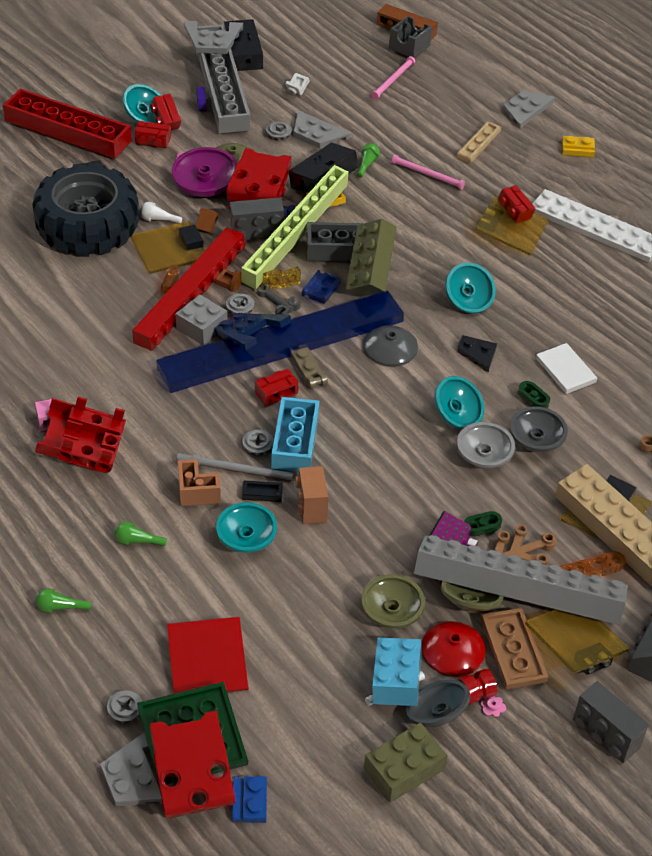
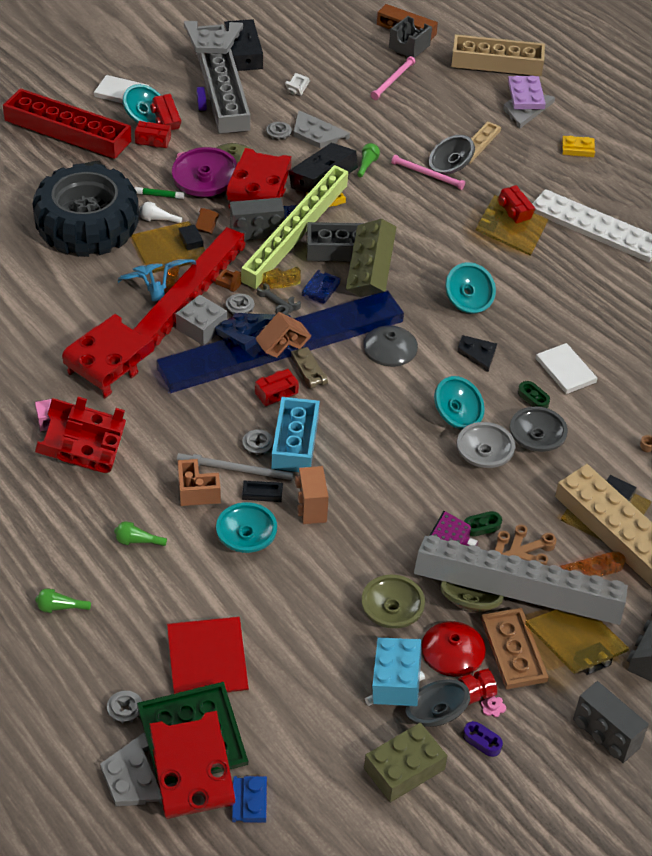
(107, 353): none -> red piece
(113, 88): none -> white tile
(156, 288): none -> dark azure plant
(163, 193): none -> green bar
(282, 332): none -> nougat brick
(452, 154): none -> dark grey dish
(482, 739): none -> dark purple beam
(498, 55): none -> tan brick
(526, 92): none -> lavender plate

